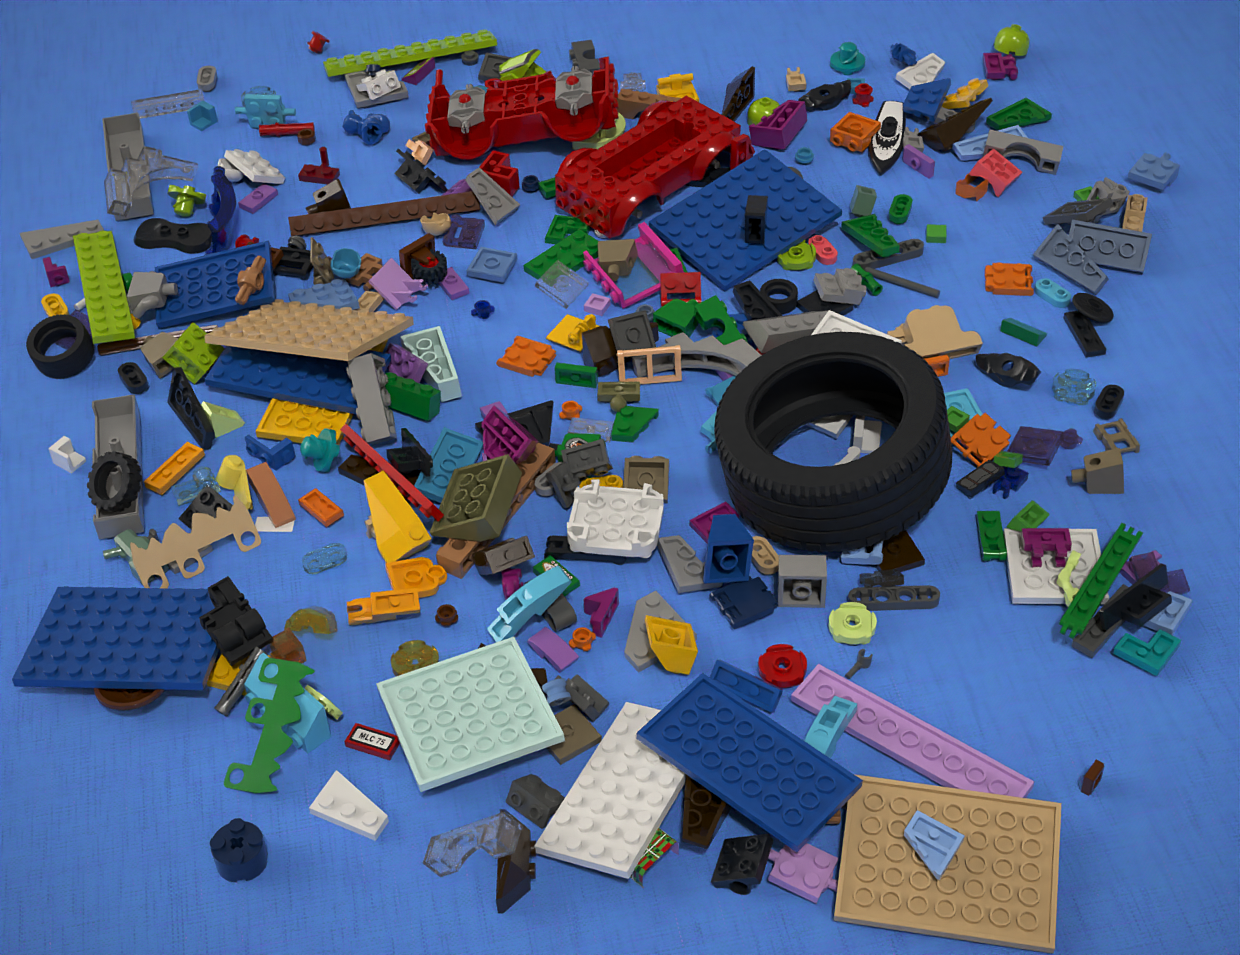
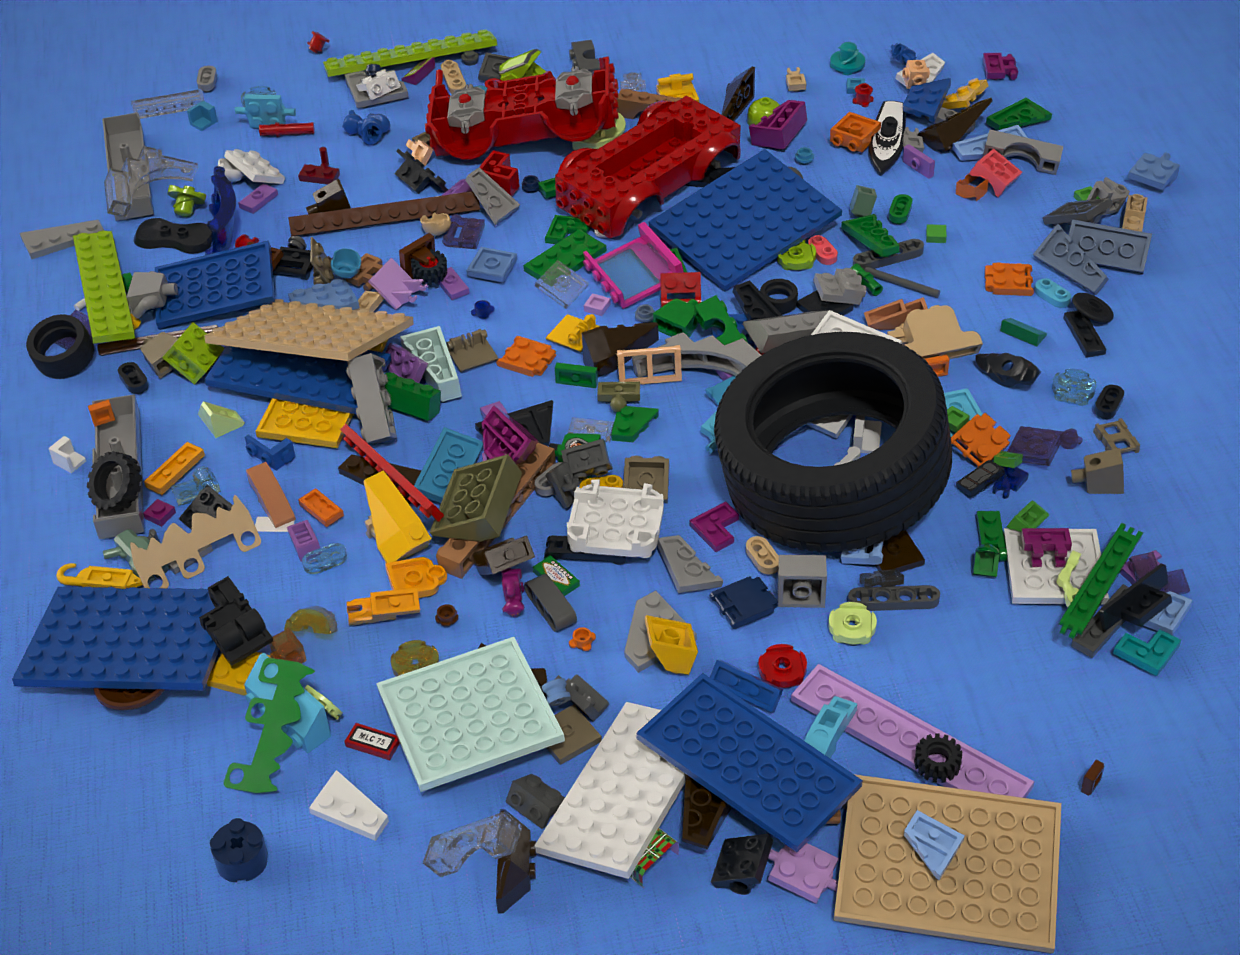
(54, 305): yellow plate -> none
(56, 275): magenta bracket -> none
(99, 577): none -> yellow plate
(101, 413): none -> orange plate
(159, 512): none -> magenta plate
(188, 409): black wing -> none
(233, 476): light yellow door -> none
(237, 686): dark grey pin -> none
(250, 280): medium nougat axle -> none
(304, 541): none -> medium lavender slope
(306, 136): reddish brown tile -> none
(321, 449): teal plate -> none
(410, 456): black bracket -> none
(453, 76): none -> tan plate
(471, 351): none -> dark tan hinge
(527, 601): medium azure slope -> none
(554, 648): medium lavender slope -> none
(570, 409): orange plate -> none
(601, 608): magenta slope -> none
(617, 257): dark tan torso -> none
(632, 332): dark grey plate -> none
(728, 550): blue slope -> none
(740, 150): red wing -> none
(756, 219): black slope -> none
(836, 91): black piece -> none
(862, 662): dark grey hand -> none
(892, 314): none -> nougat slope
(915, 73): none -> light nougat brick
(934, 769): none -> black tyre
(986, 560): none -> green plate
(1012, 40): lime cylinder -> none

